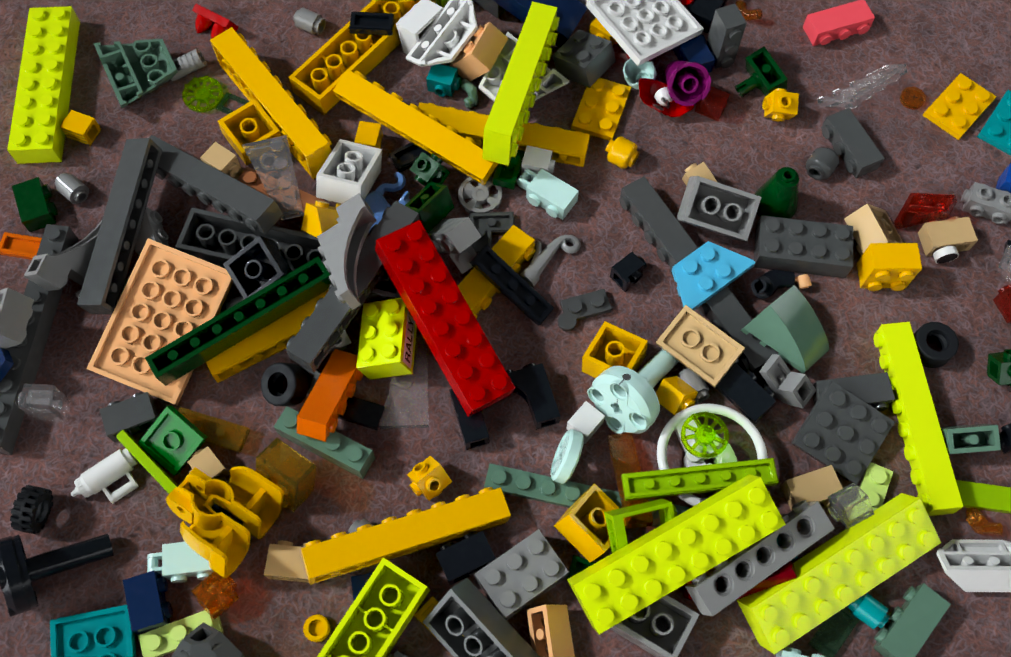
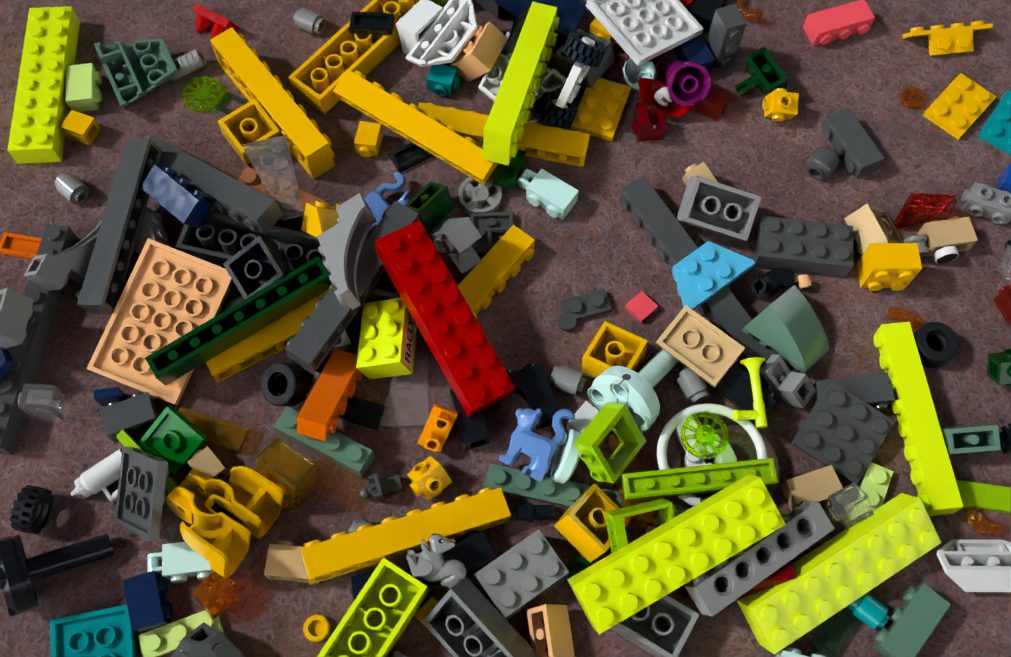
(35, 204): dark green brick -> none
(82, 87): none -> yellowish green brick
(109, 395): none -> dark blue tile
(141, 492): none -> dark grey plate
(177, 195): none -> dark blue brick
(222, 160): tan brick -> none
(348, 171): white brick -> none
(381, 488): none -> dark grey piece
(429, 169): dark green brick -> none
(431, 565): none -> light grey animal
(437, 428): none -> light orange hips
(471, 90): sand green arm -> none
(512, 285): black tile -> none
(516, 29): none -> black tile
(533, 445): none -> medium blue animal
(535, 512): none -> black pin
(537, 158): white brick -> none
(542, 257): light grey plant -> none
(560, 108): none -> black plate
(567, 380): none -> light grey brick
(622, 152): yellow head -> none
(628, 271): black brick -> none
(631, 438): none -> lime window
(641, 307): none -> coral tile
(648, 124): none -> dark red brick
(676, 394): yellow brick -> none
(759, 413): none -> neon yellow piece
(779, 194): dark green cone -> none
(864, 88): clear wing -> none
(905, 315): none -> clear orange arm
(921, 240): none -> light grey wheel
(949, 40): none -> yellow bracket

